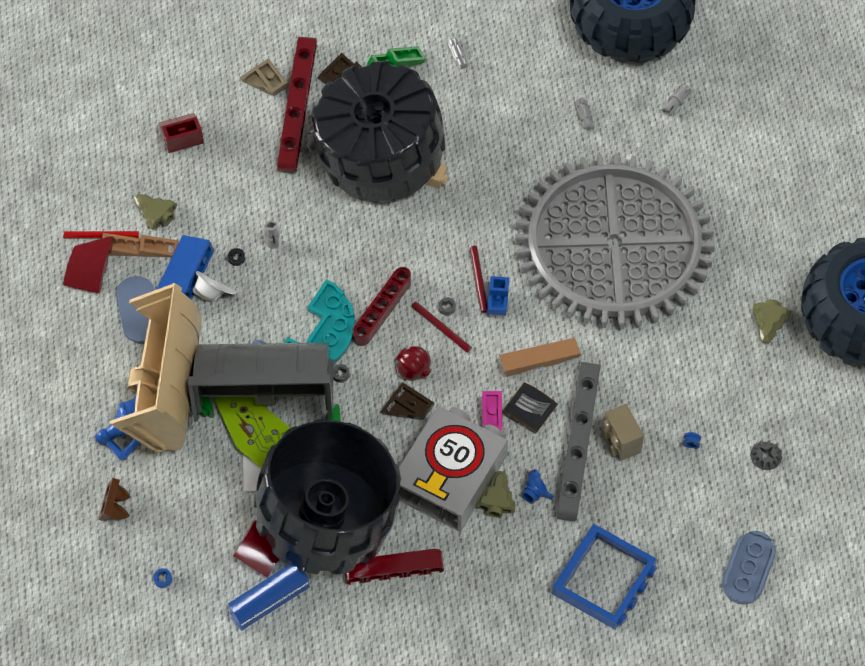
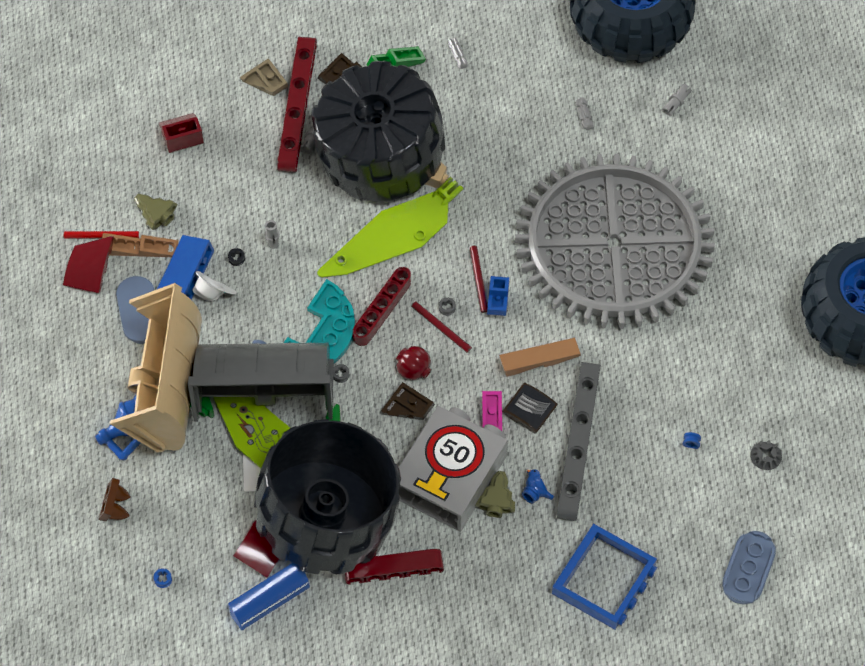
(394, 232): none -> lime wing
(622, 432): dark tan brick -> none
(770, 317): olive rock -> none

